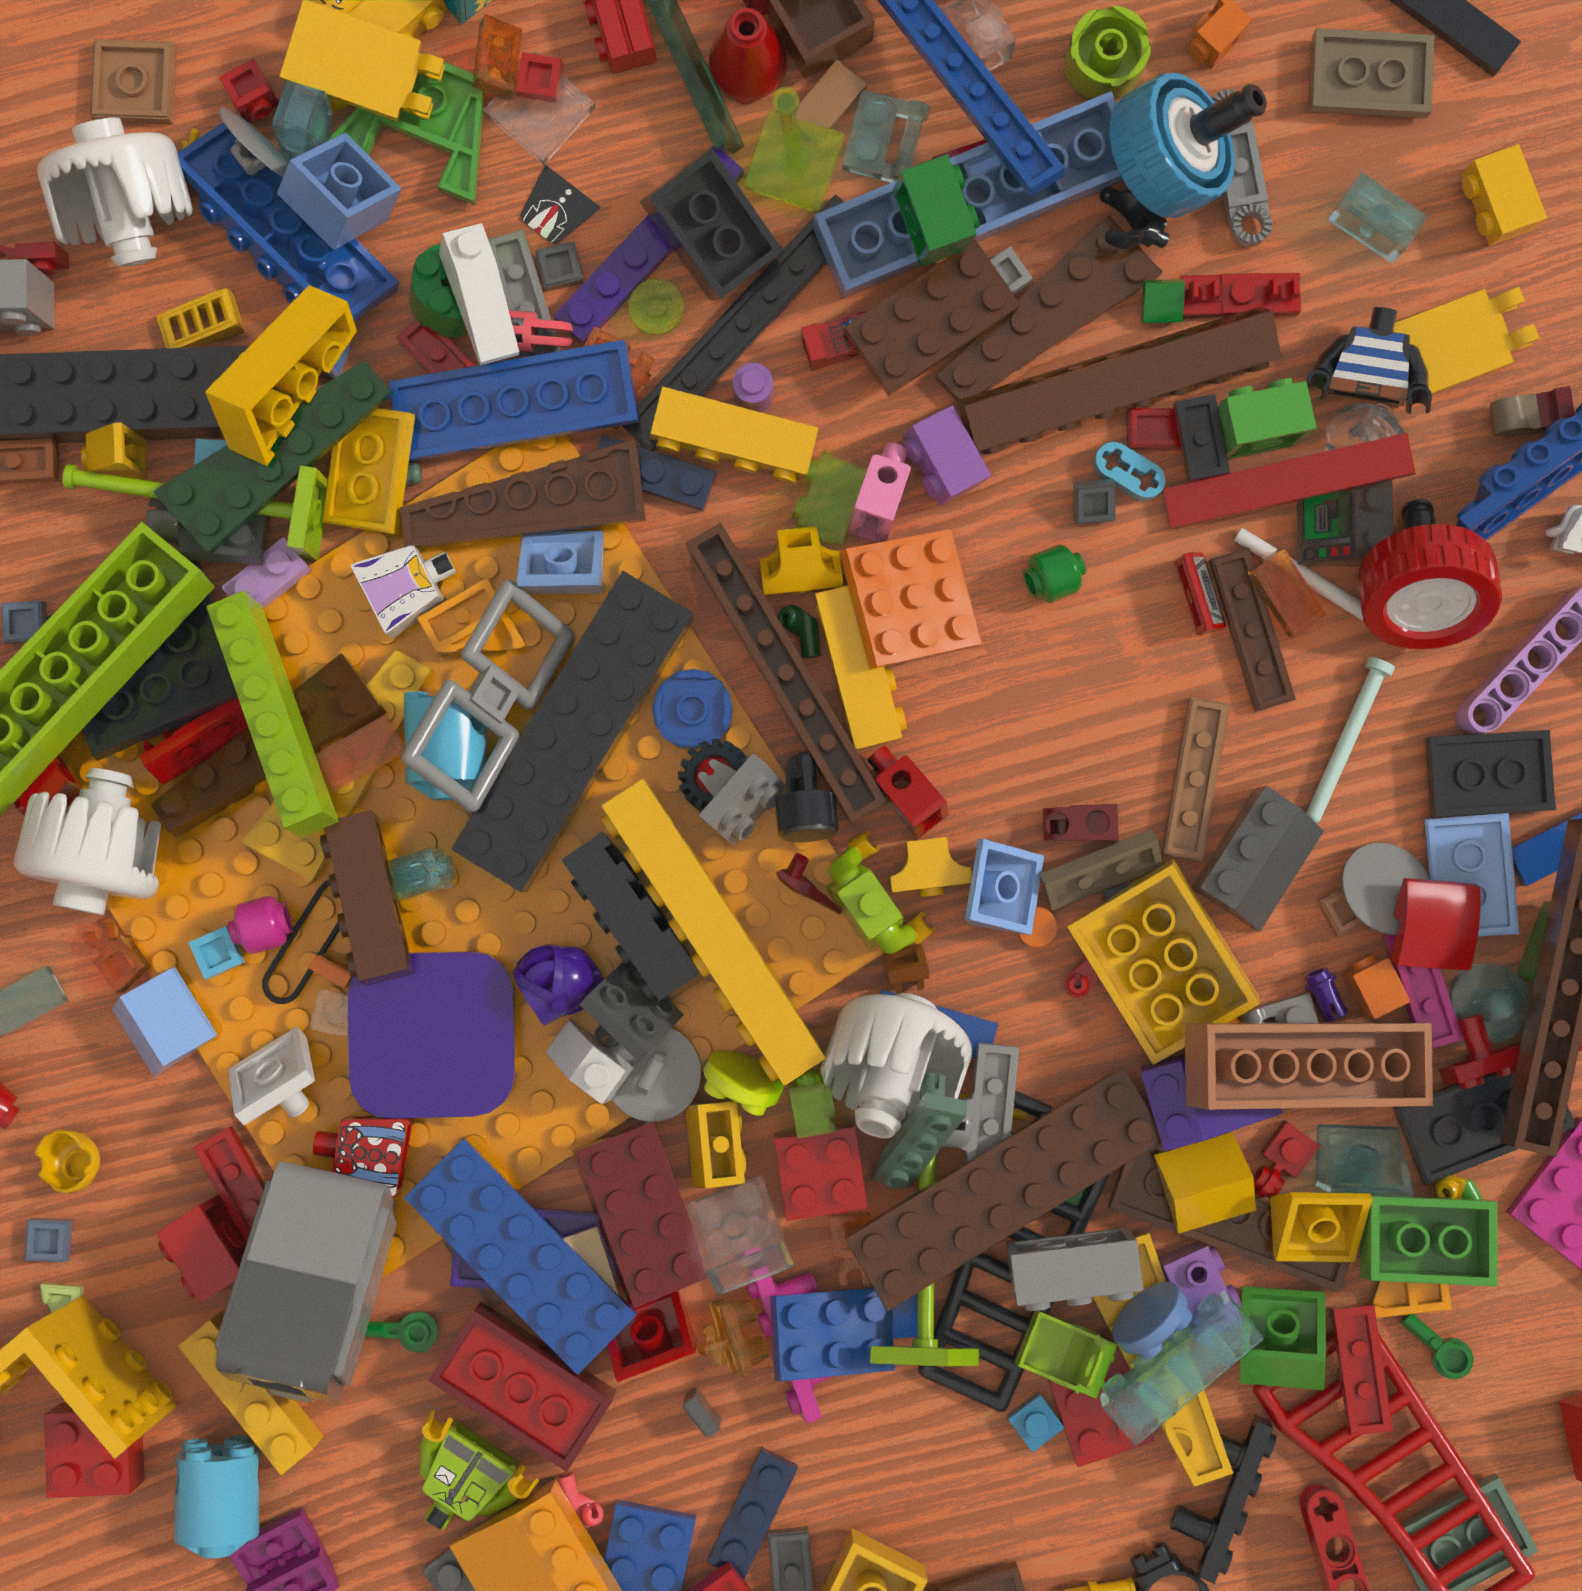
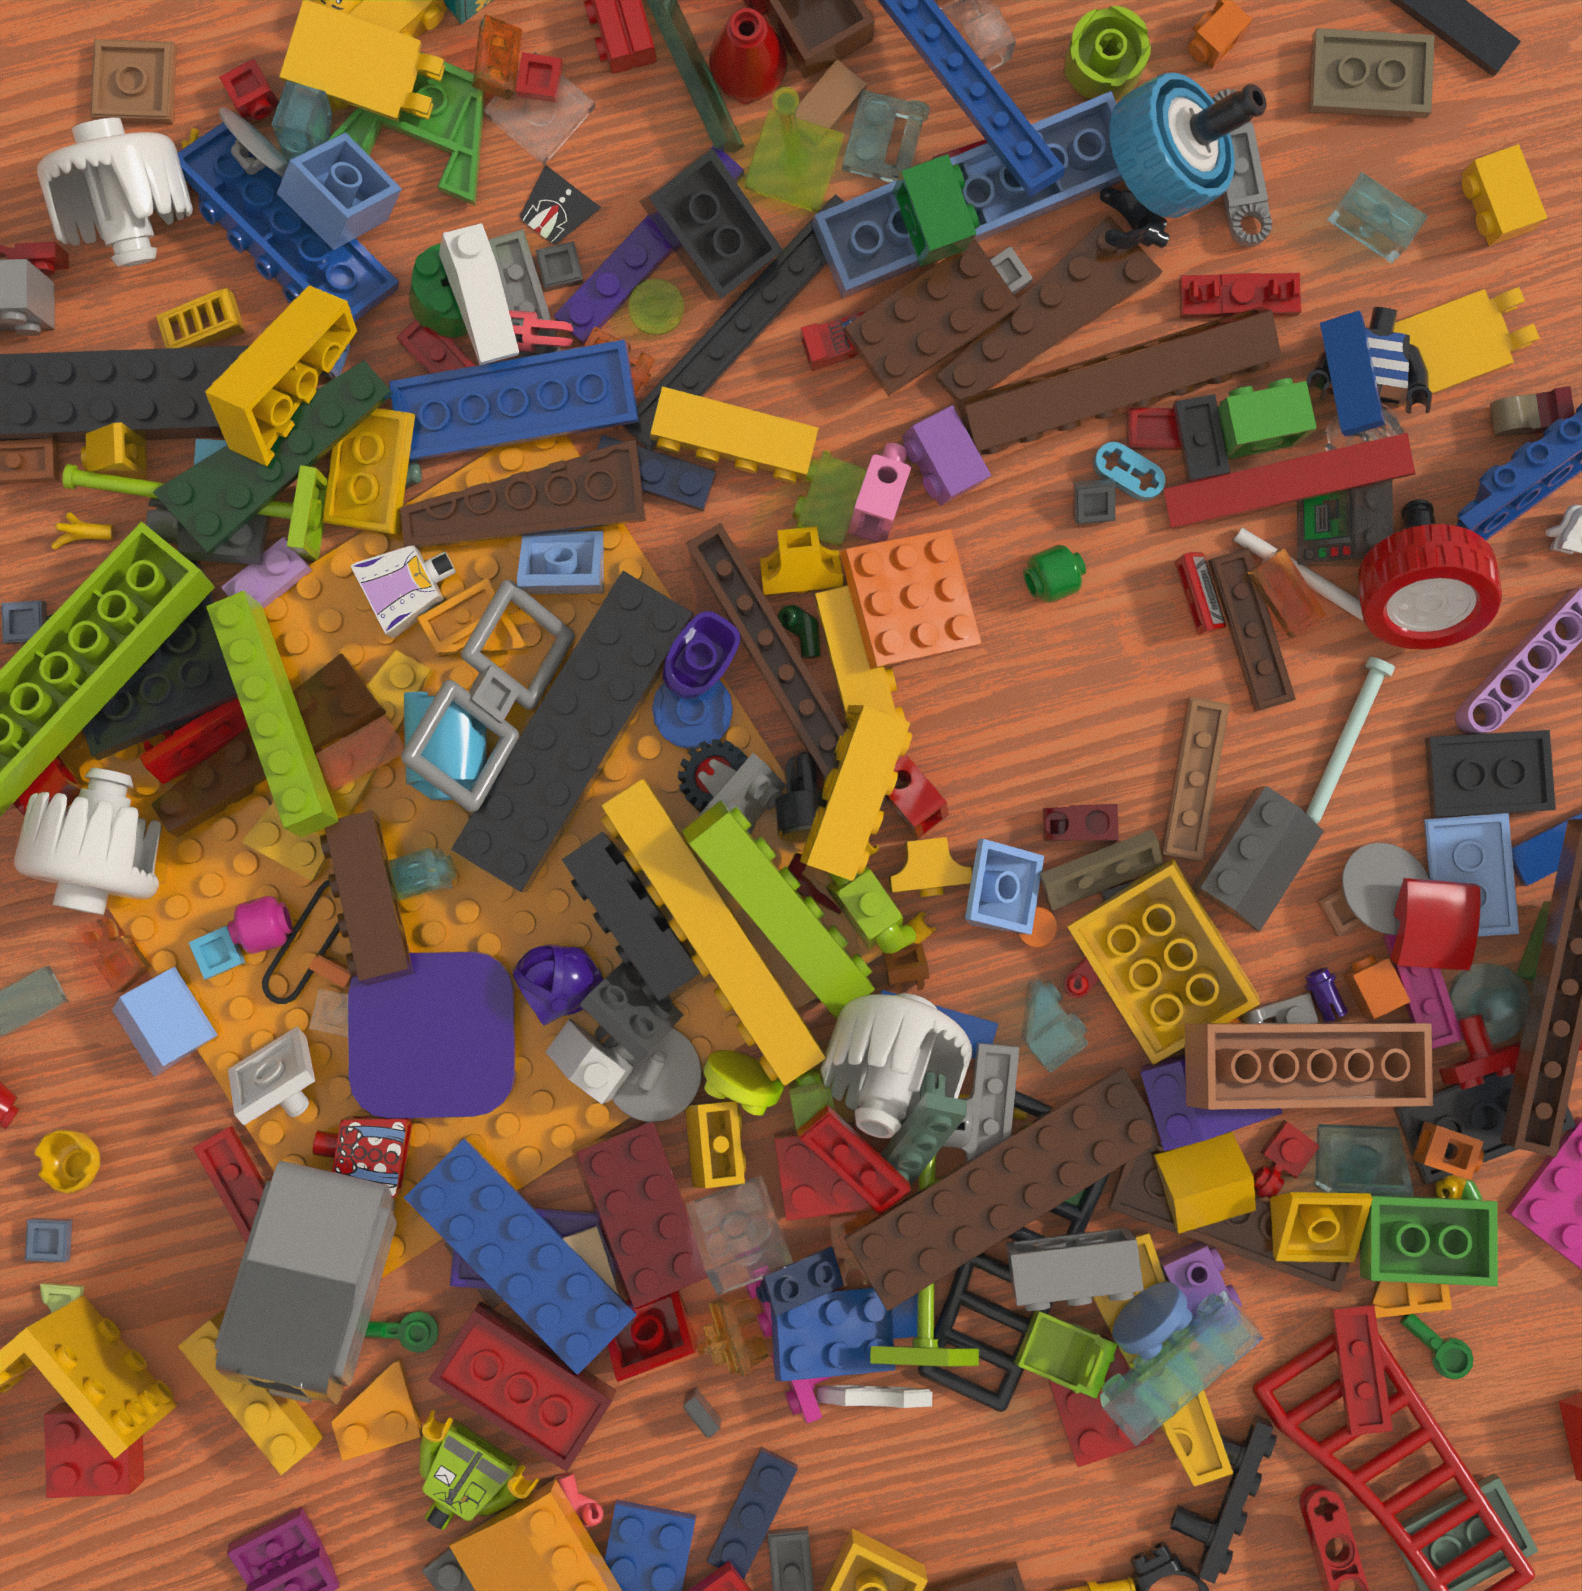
(81, 530): none -> yellow bar
(204, 1248): red brick -> none
(216, 1496): medium azure cylinder -> none
(378, 1416): none -> light orange wing
(700, 655): none -> dark purple piece
(753, 387): medium lavender brick -> none
(777, 908): none -> lime brick
(800, 1281): none -> dark blue hinge
(853, 1159): none -> red tile
(856, 791): none -> yellow wedge
(874, 1396): none -> white tile
(1035, 1421): dark azure plate -> none
(1048, 1029): none -> clear light blue slope
(1162, 301): green tile -> none
(1293, 1338): bright green slope -> none
(1352, 373): none -> blue tile
(1432, 1145): none -> orange brick

